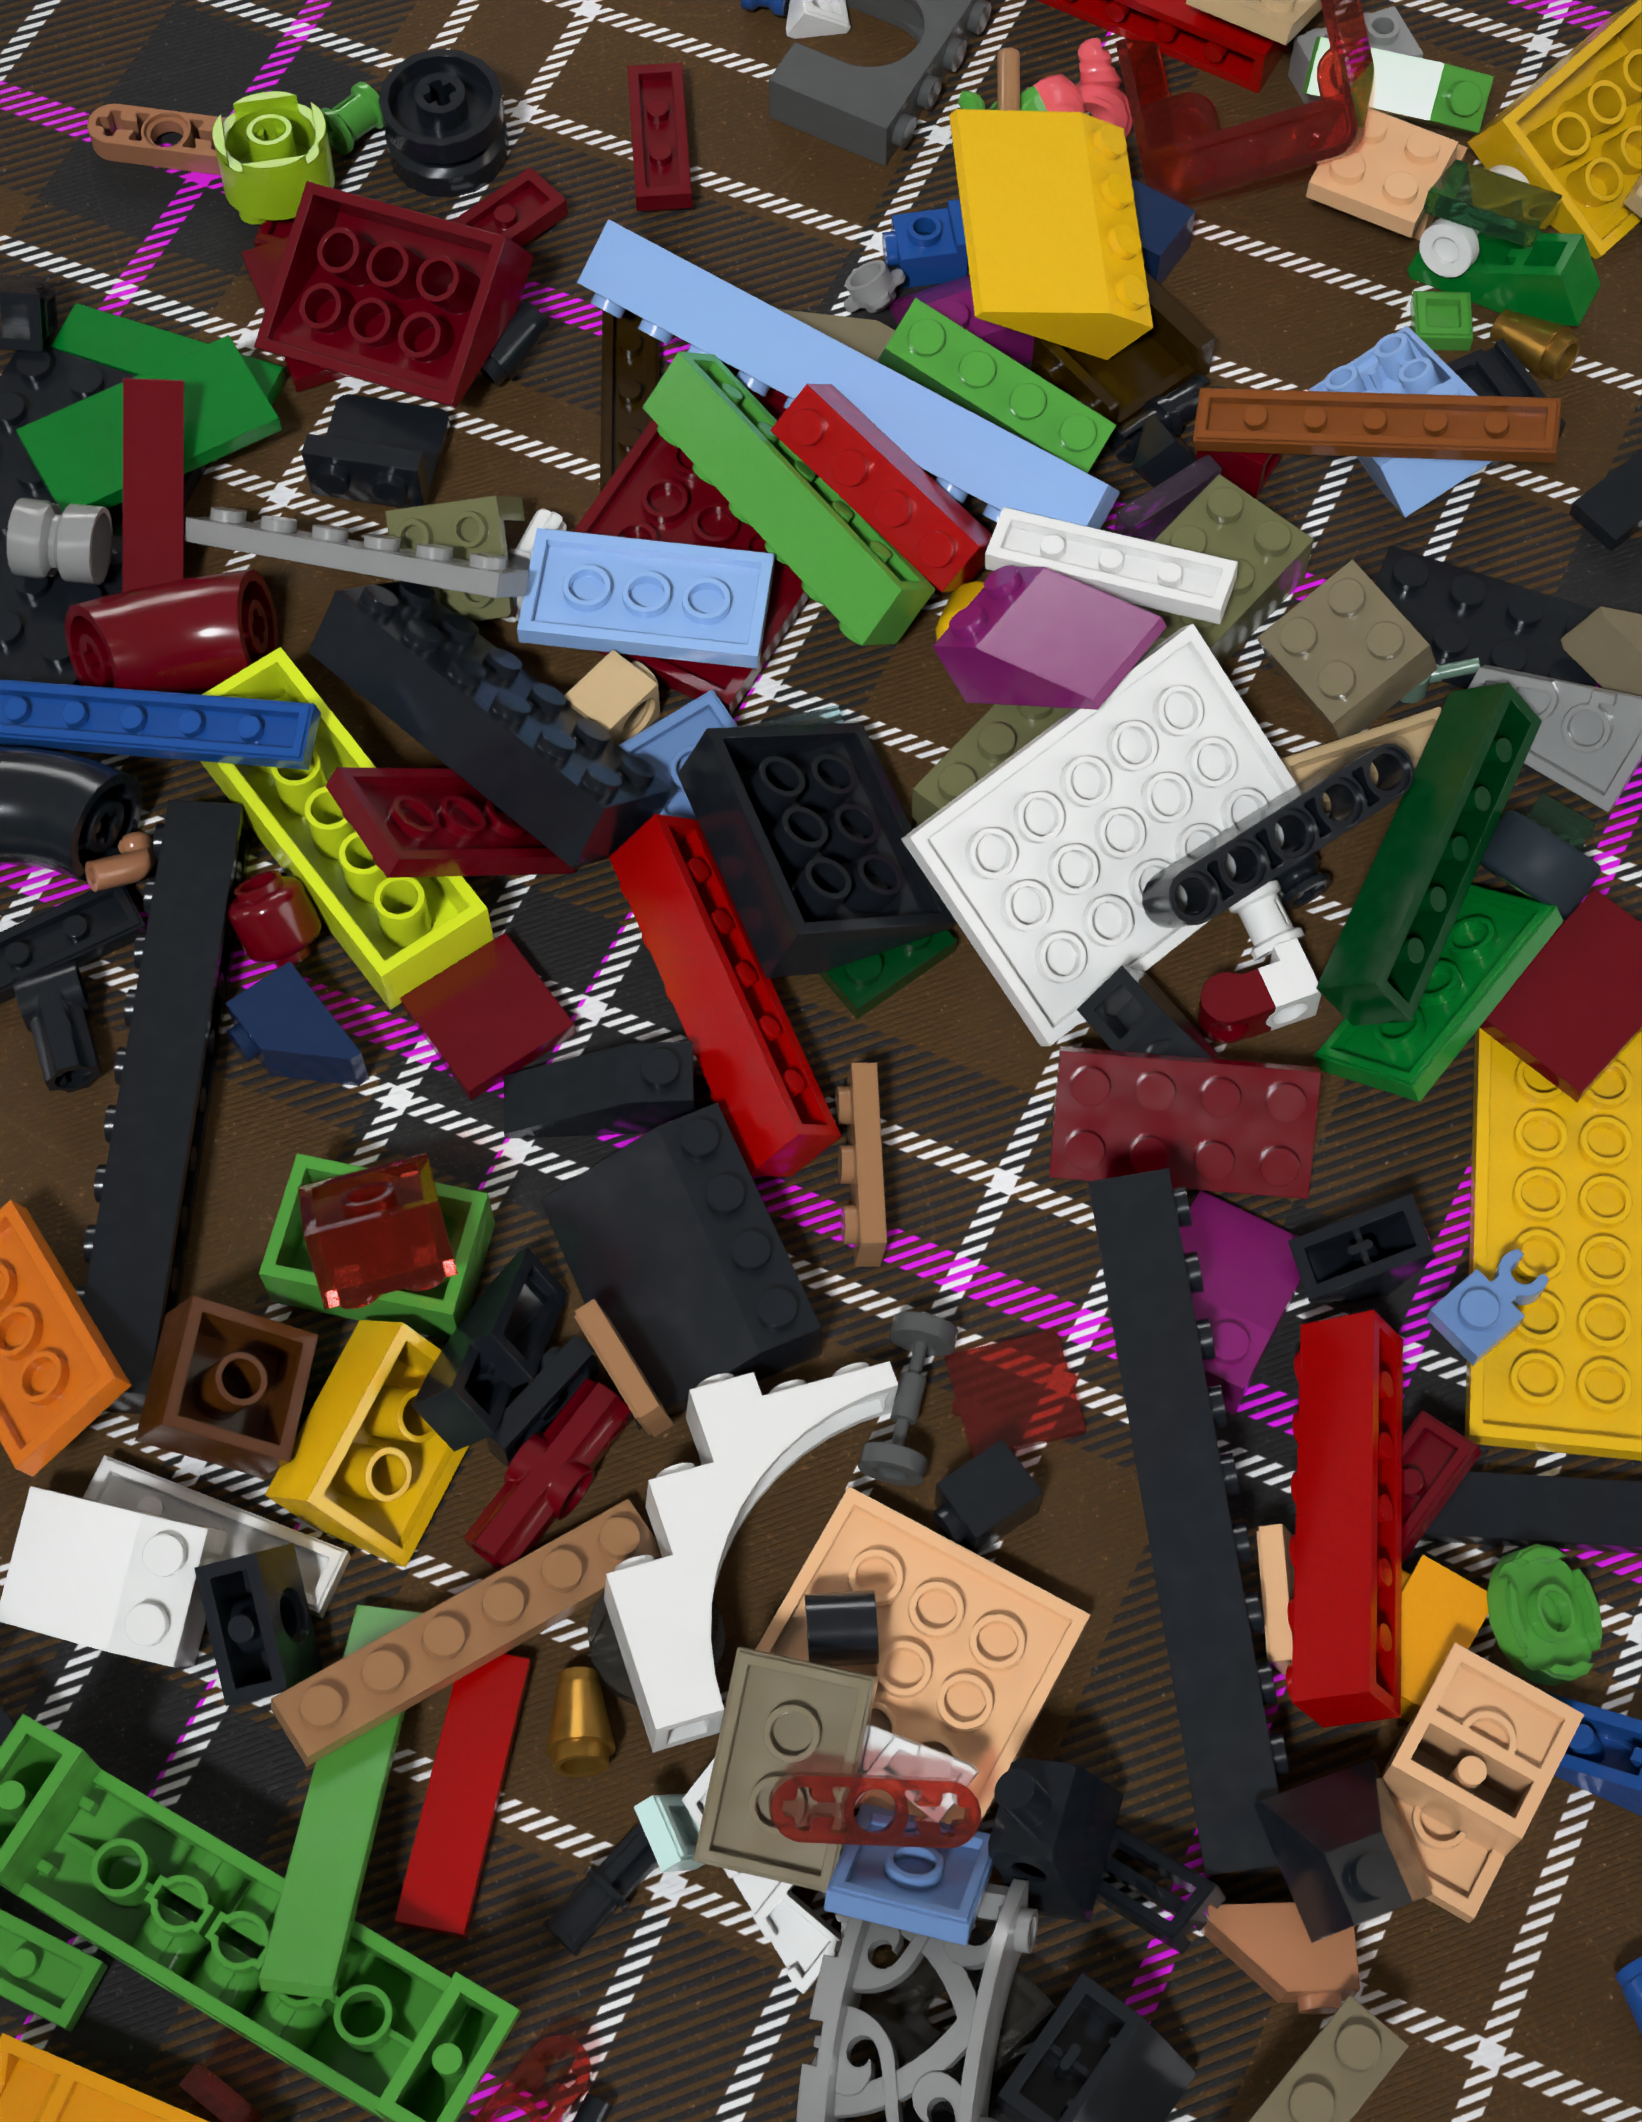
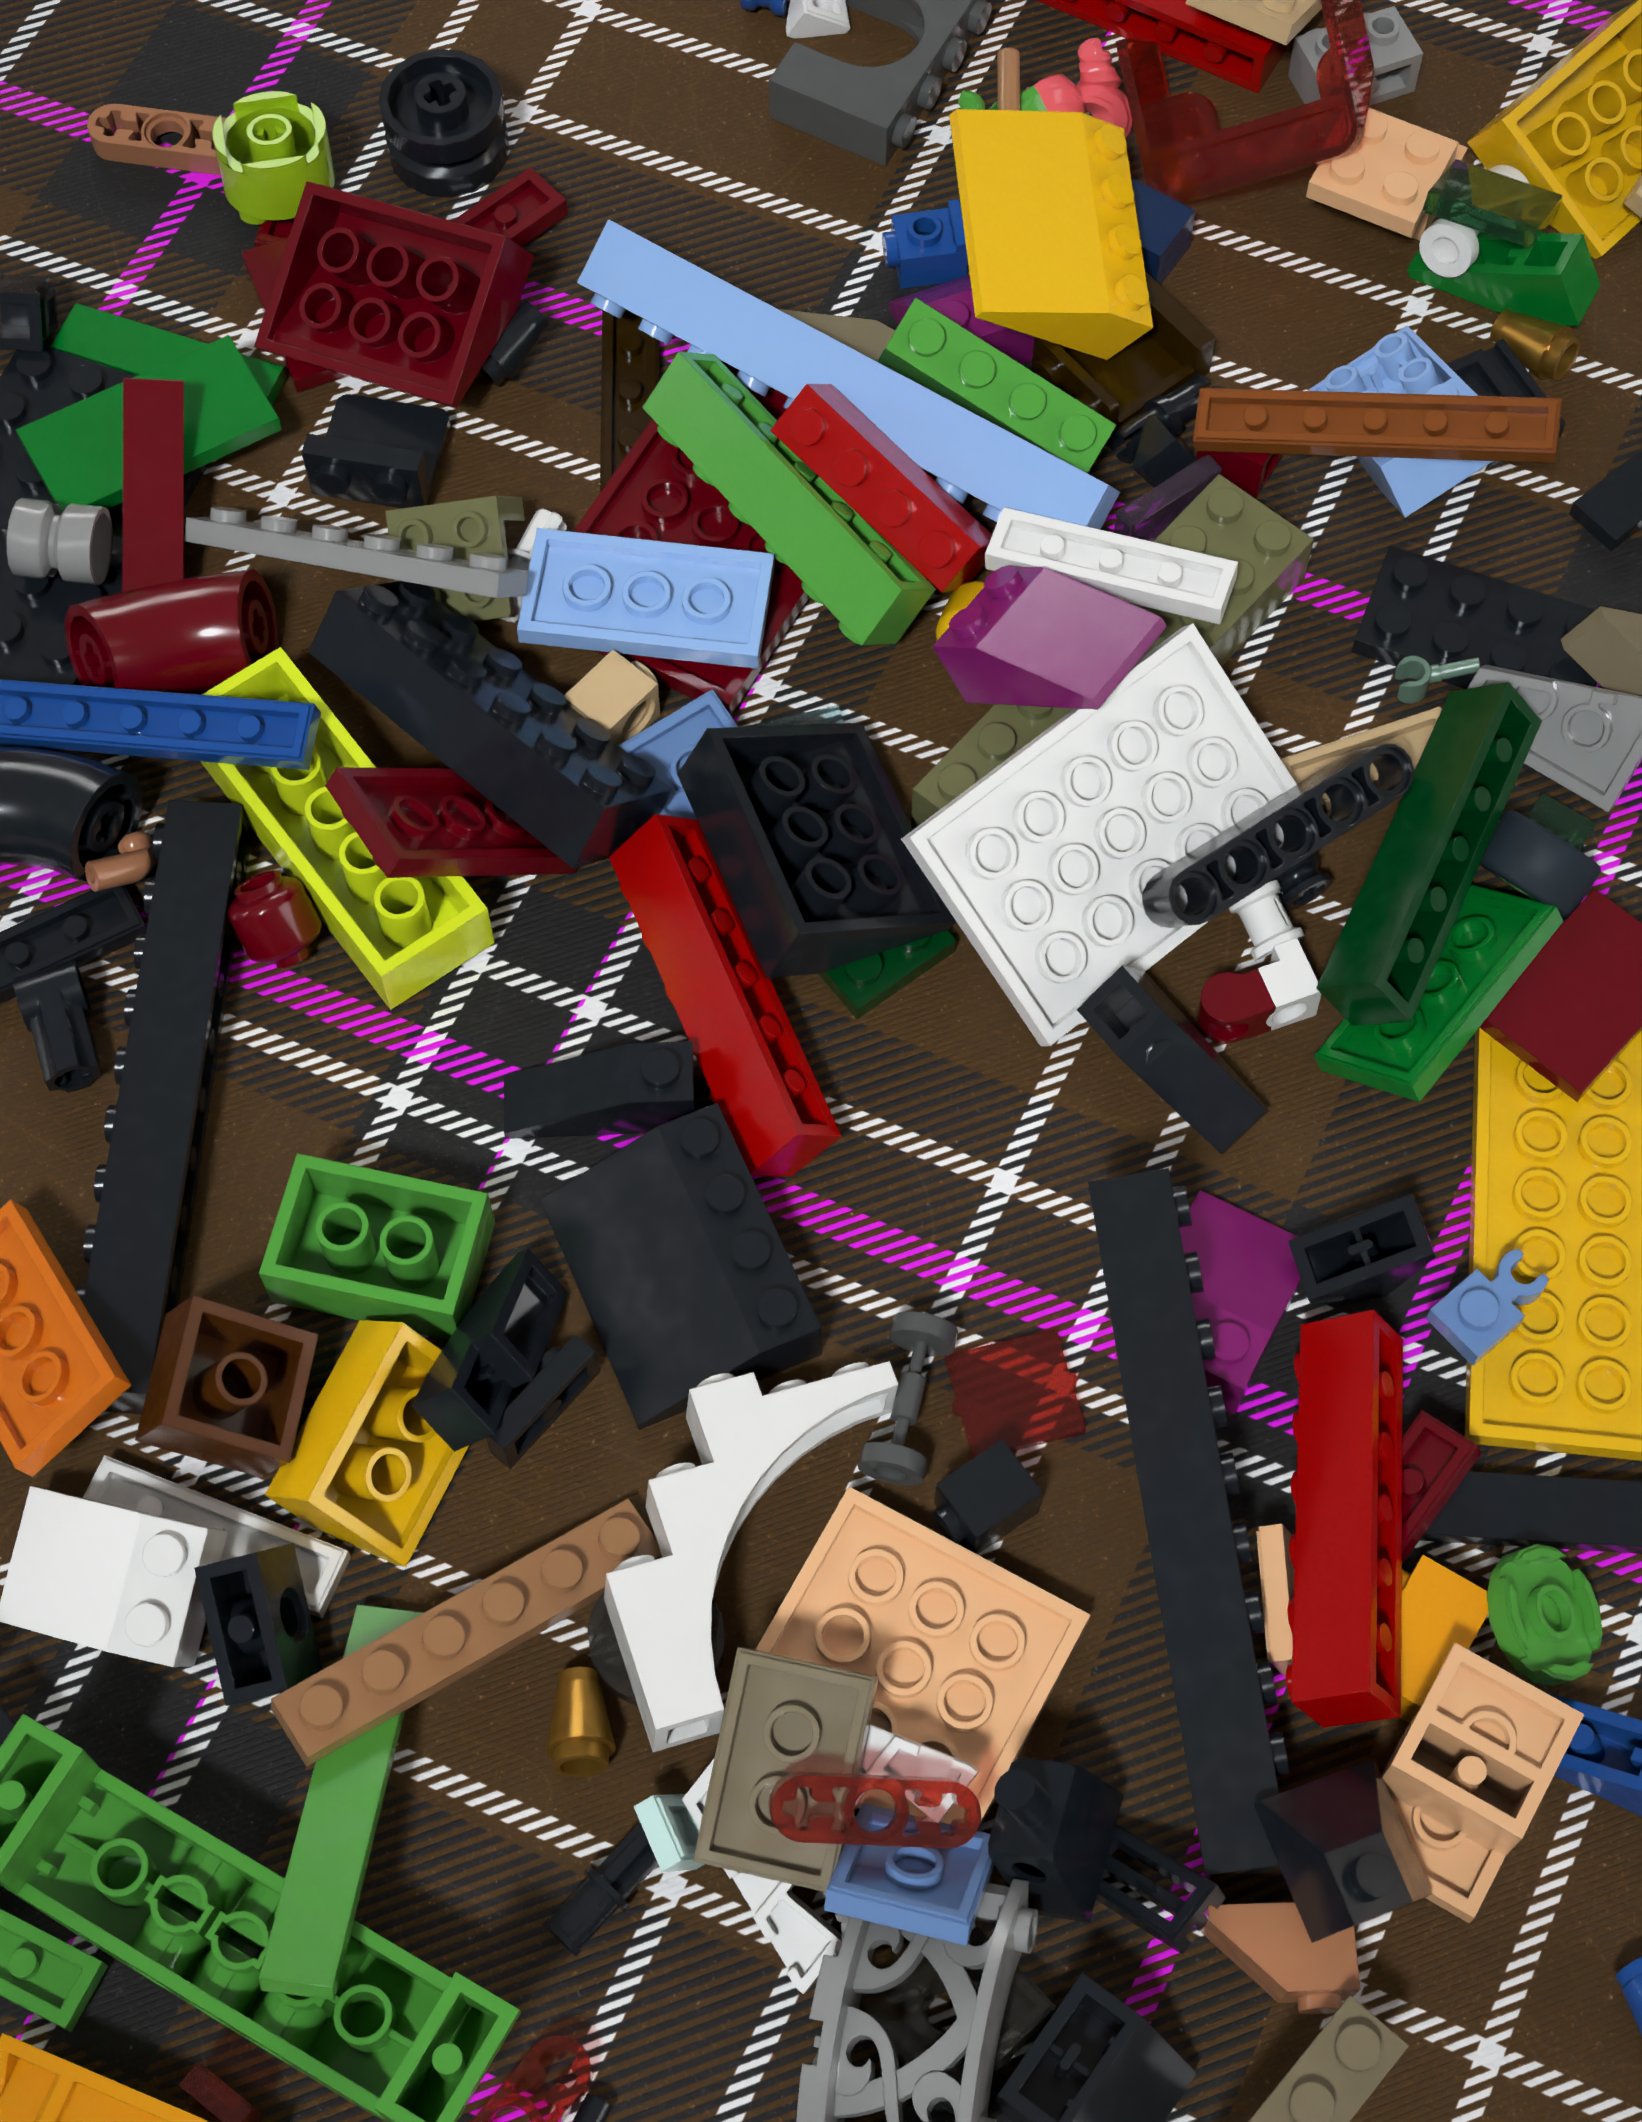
(293, 1031): dark blue slope -> none
(353, 117): bright green bush -> none
(376, 1233): clear red slope -> none
(463, 1798): red tile -> none
(488, 1016): dark red tile -> none
(549, 1475): dark red piece -> none
(623, 1368): medium nougat tile -> none
(659, 137): dark red plate -> none
(842, 1628): black brick -> none
(862, 1165): medium nougat plate -> none
(872, 286): light grey plate -> none
(1202, 1118): dark red plate -> none
(1348, 652): dark tan brick -> none
(1419, 89): slope -> none
(1442, 319): bright green tile -> none

